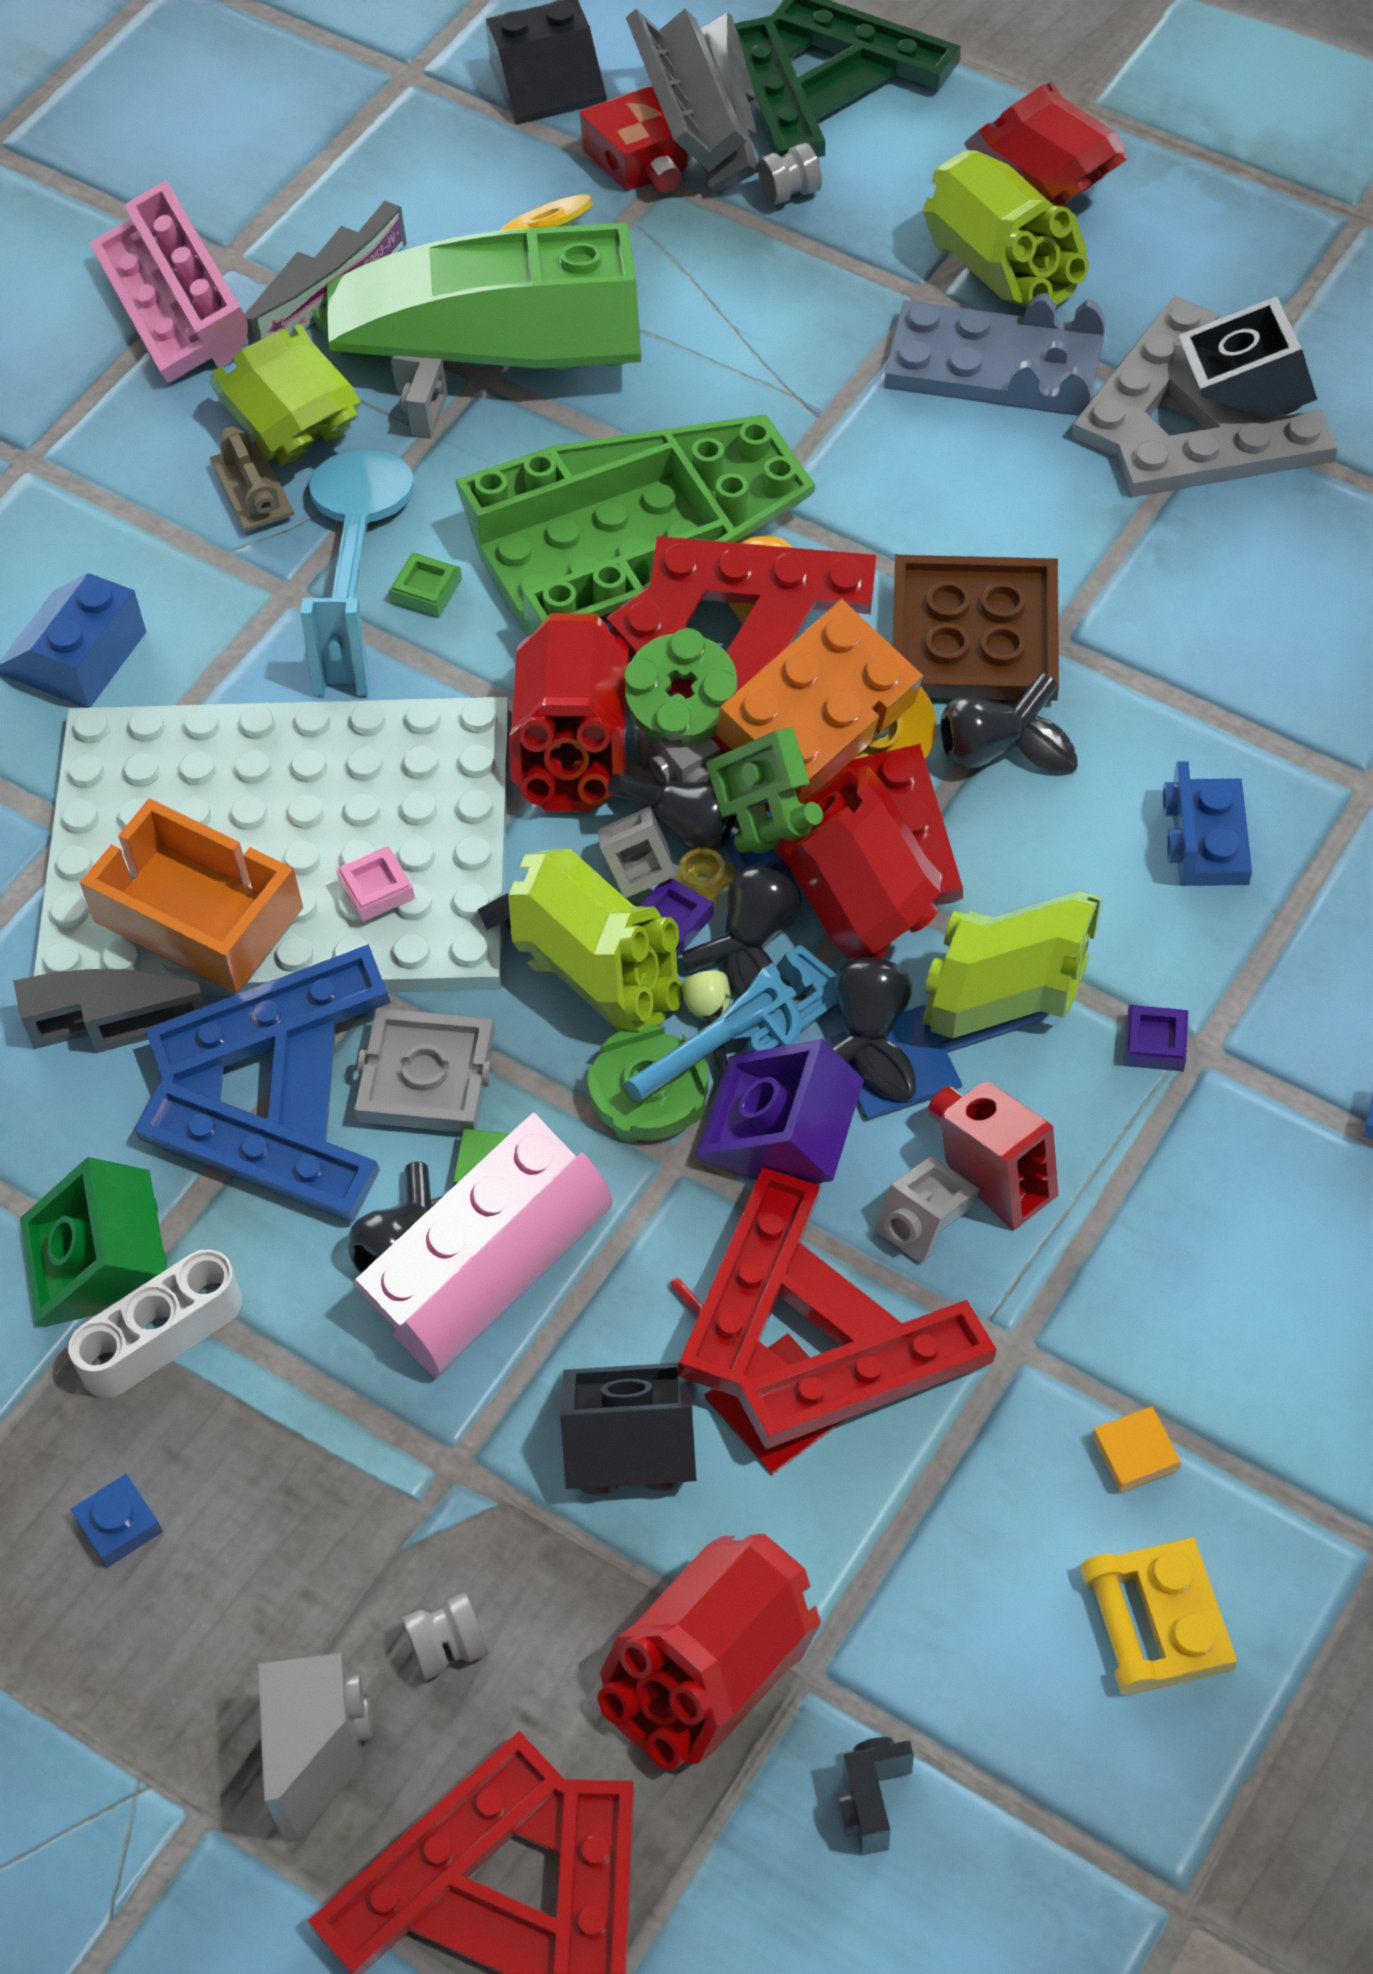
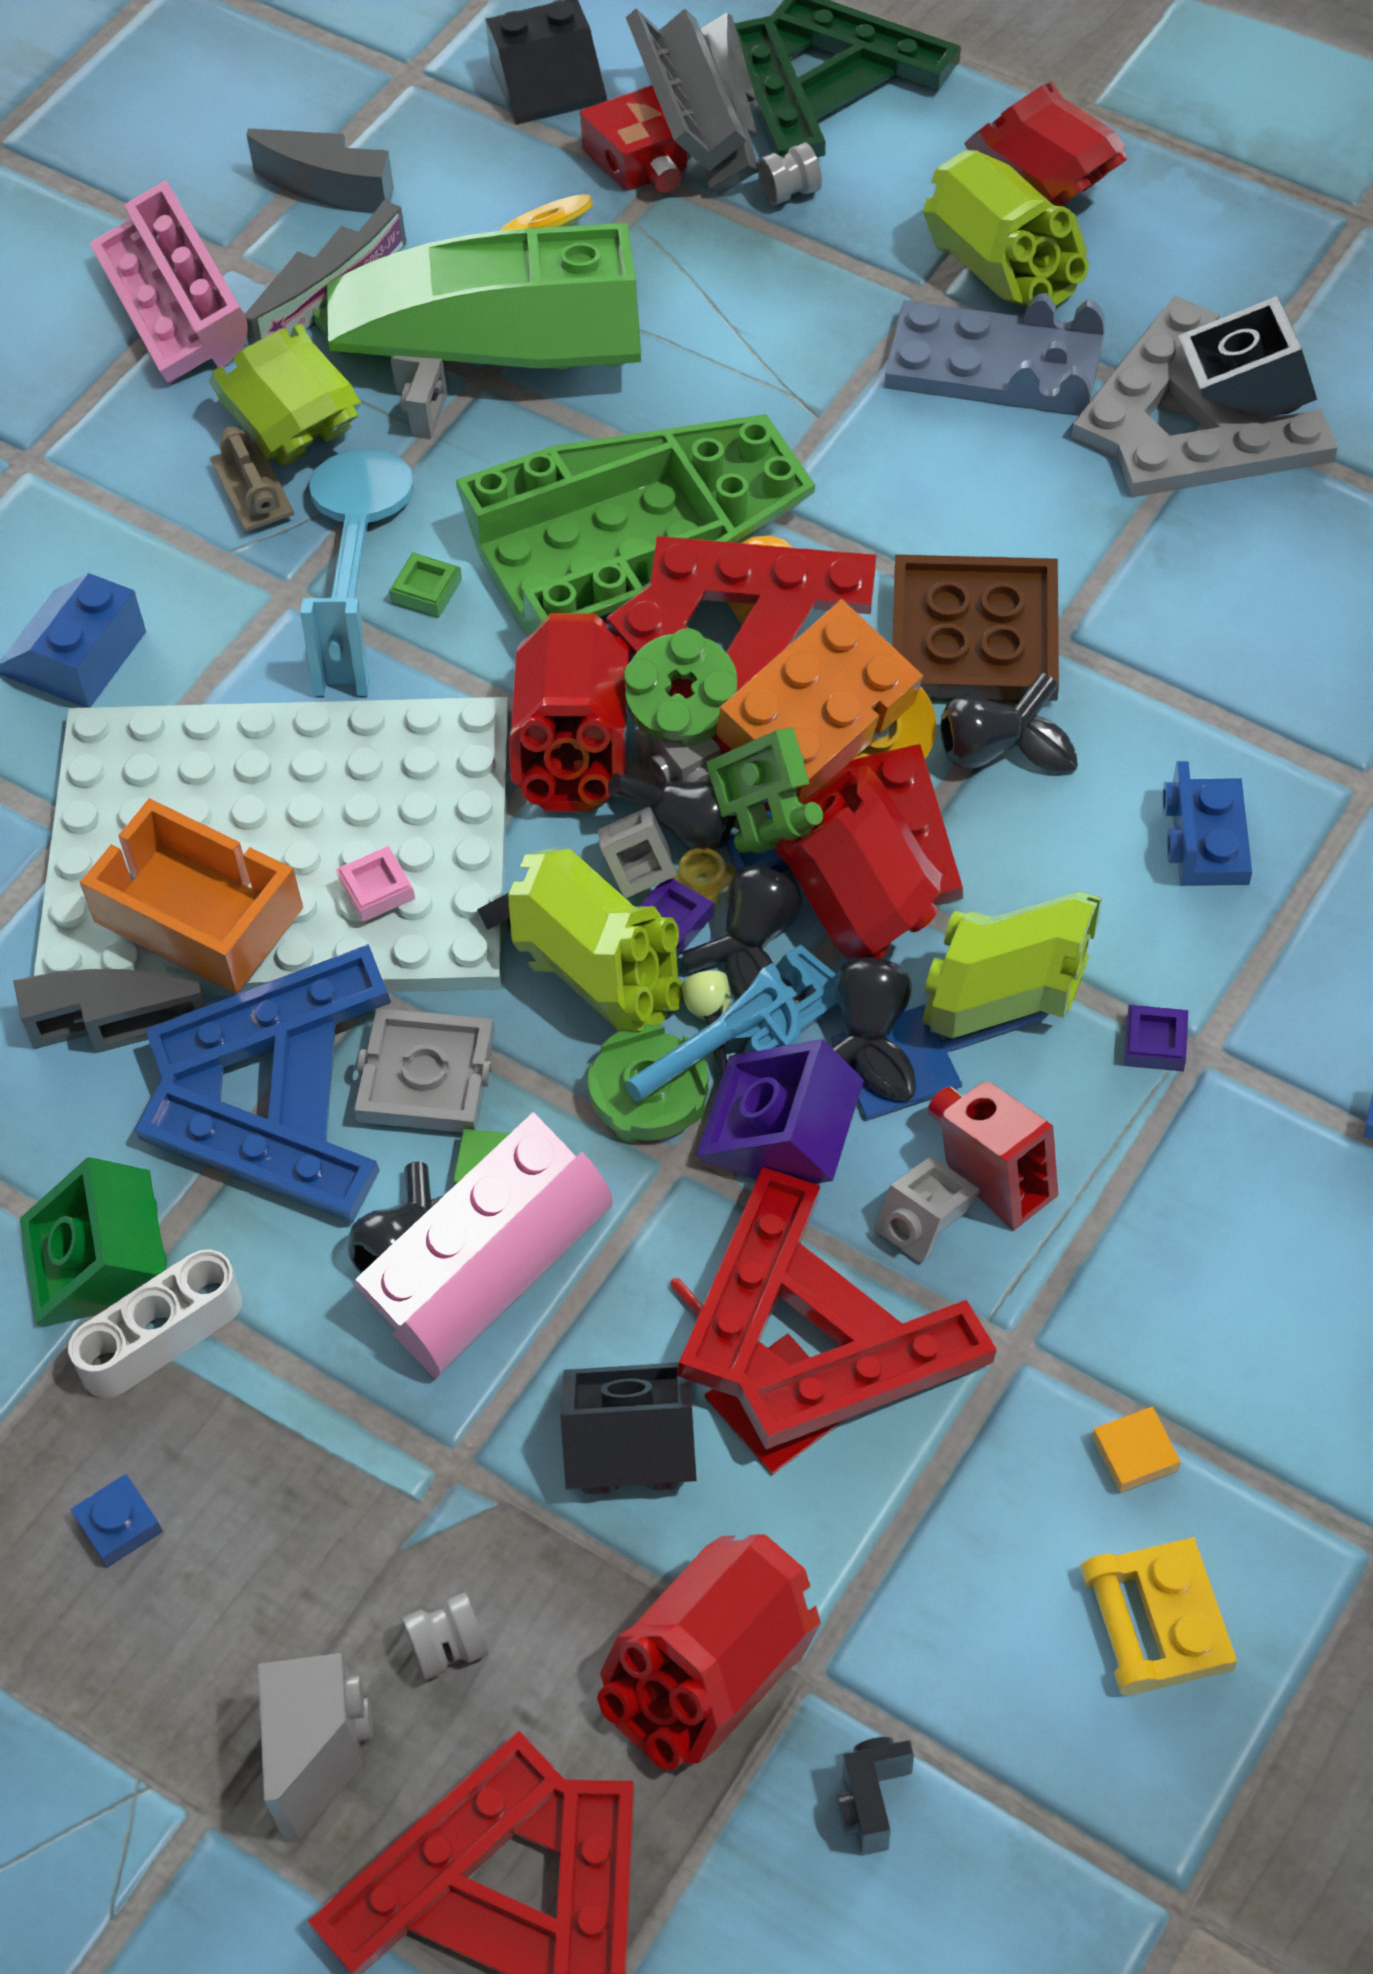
(322, 168): none -> dark grey slope

